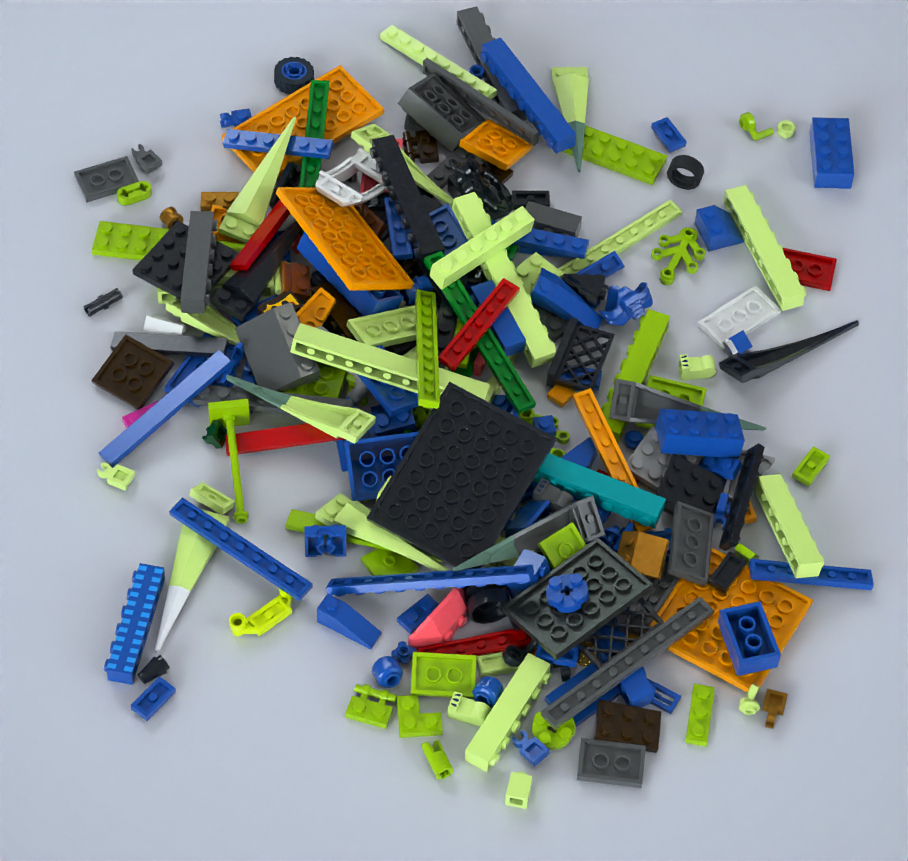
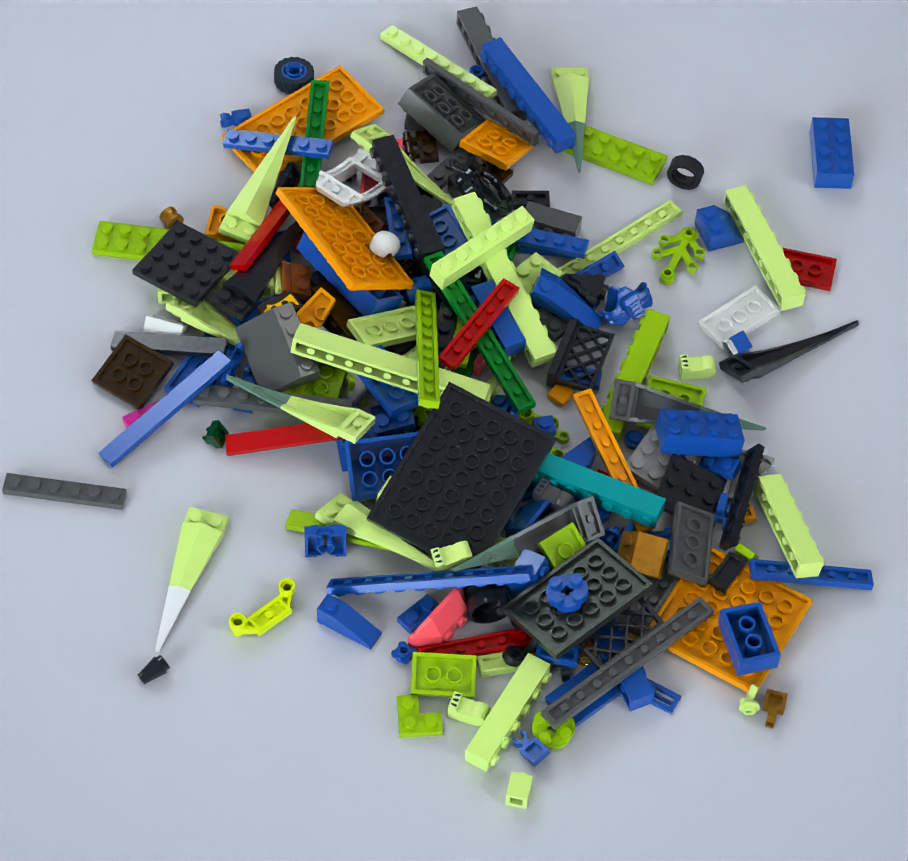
(64, 491): none -> dark grey plate
(103, 302): black pin -> none
(105, 178): dark grey tile -> none
(117, 476): yellowish green plate -> none
(134, 193): lime beam -> none
(135, 624): blue brick -> none
(146, 160): dark grey plate -> none
(153, 698): blue plate -> none
(197, 262): dark grey brick -> none
(212, 498): yellowish green plate -> none
(217, 198): pearl gold plate -> none
(233, 414): lime tile -> none
(241, 549): blue tile -> none
(369, 711): lime plate -> none
(384, 243): none -> white hair
(387, 563): lime plate -> none
(387, 671): blue head -> none
(437, 759): lime hinge -> none
(451, 555): none -> yellowish green leg
(488, 690): blue head -> none
(611, 763): dark grey plate -> none
(627, 724): dark brown plate -> none
(668, 134): blue plate -> none
(700, 715): lime plate -> none
(748, 123): lime plate -> none
(786, 129): yellowish green tile -> none
(811, 466): lime plate -> none

